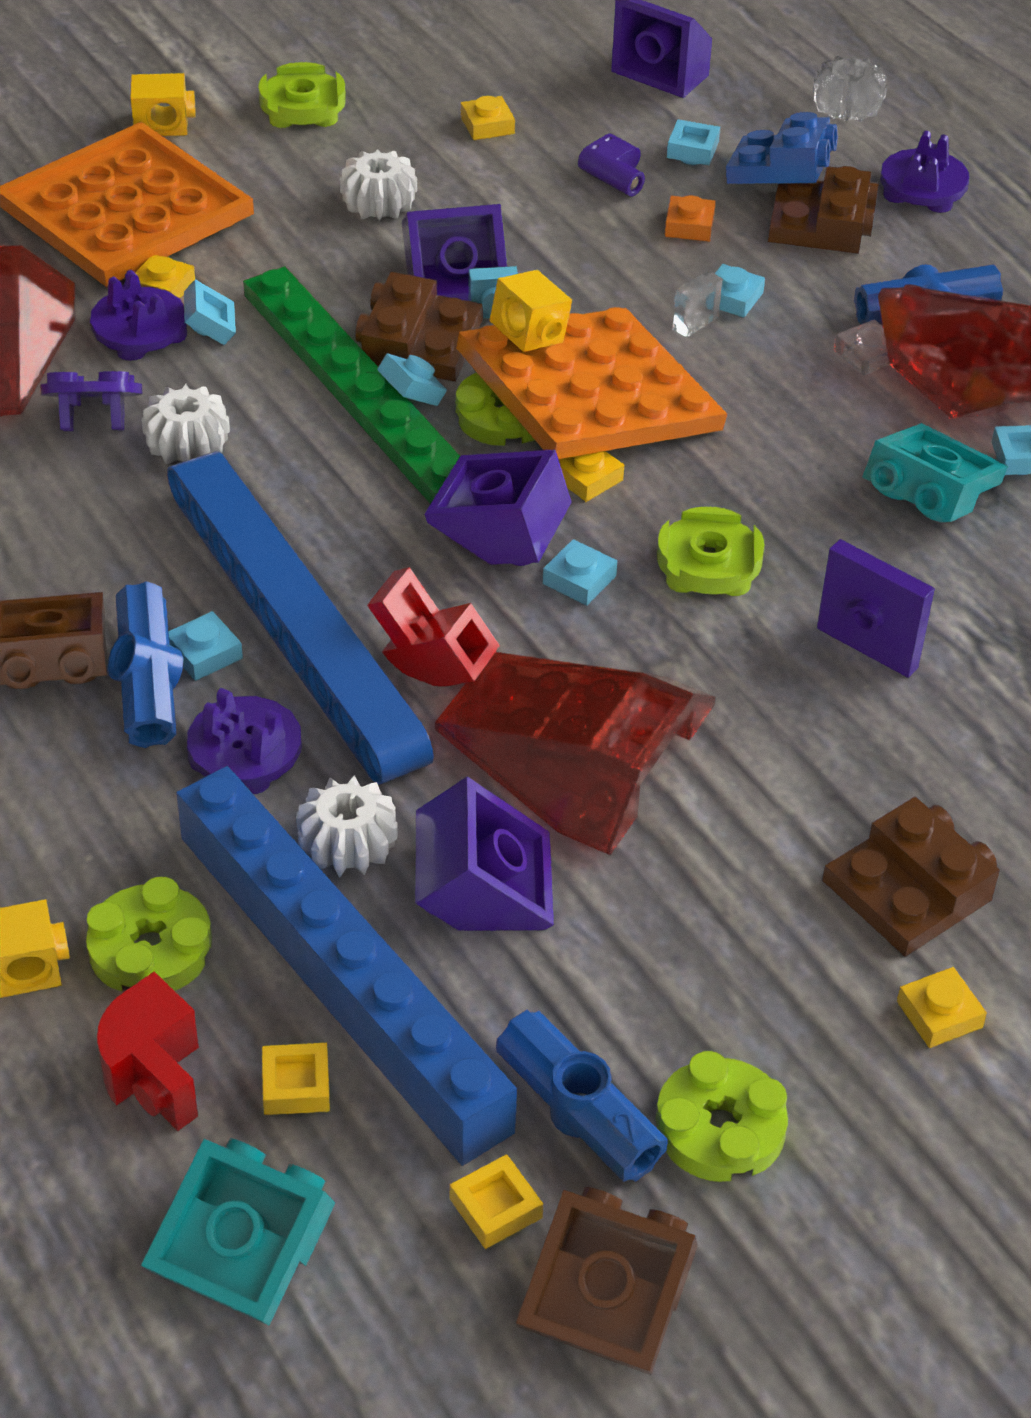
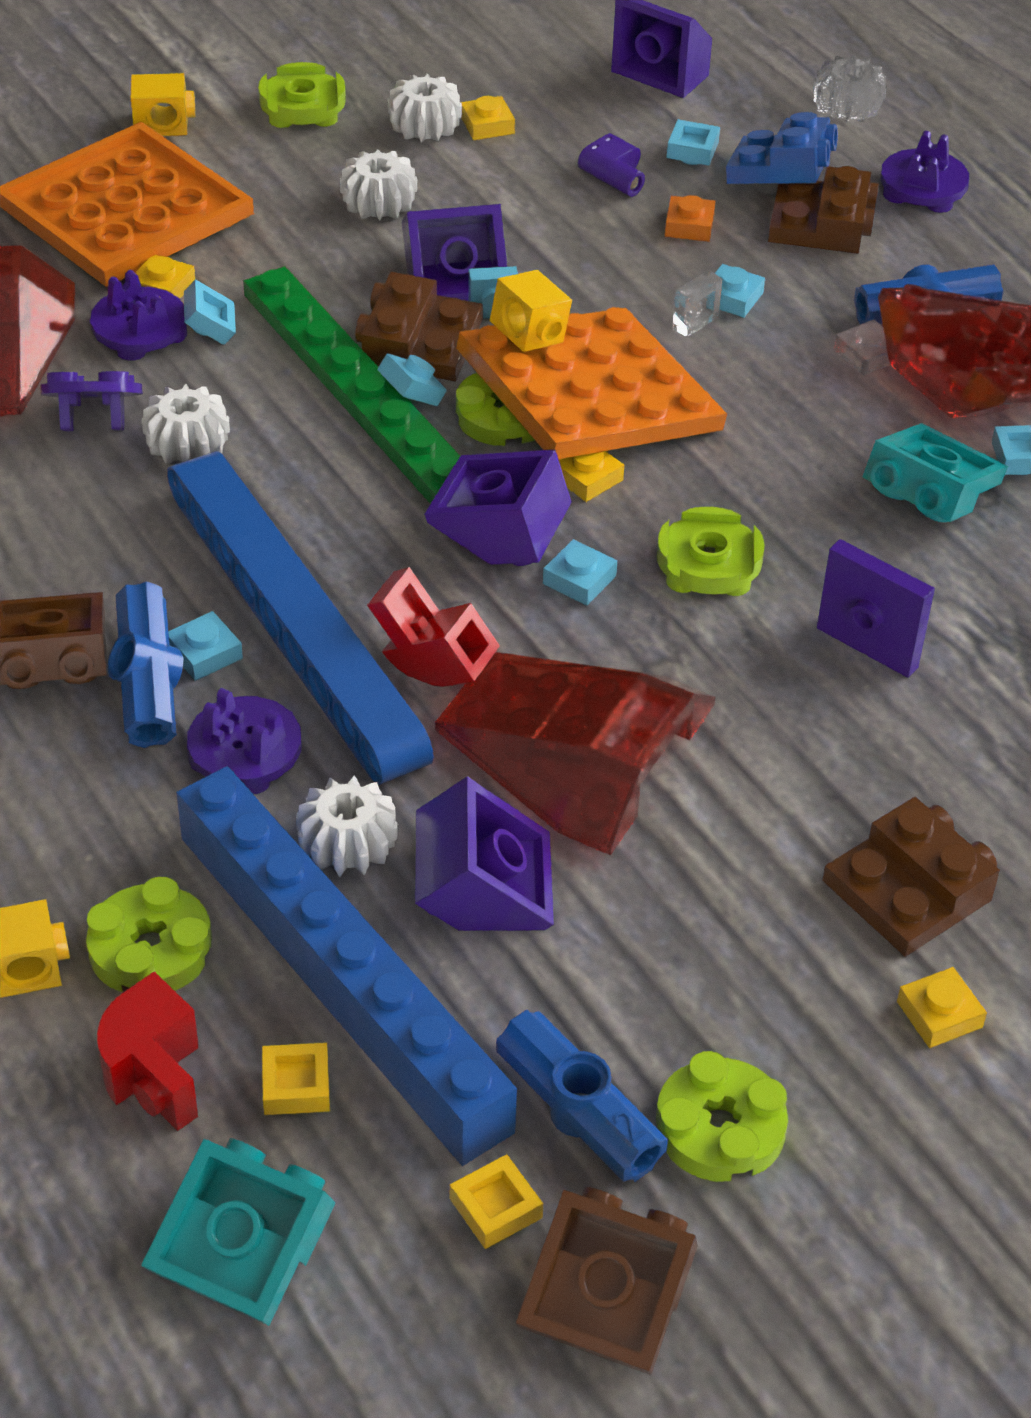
(424, 107): none -> white gear

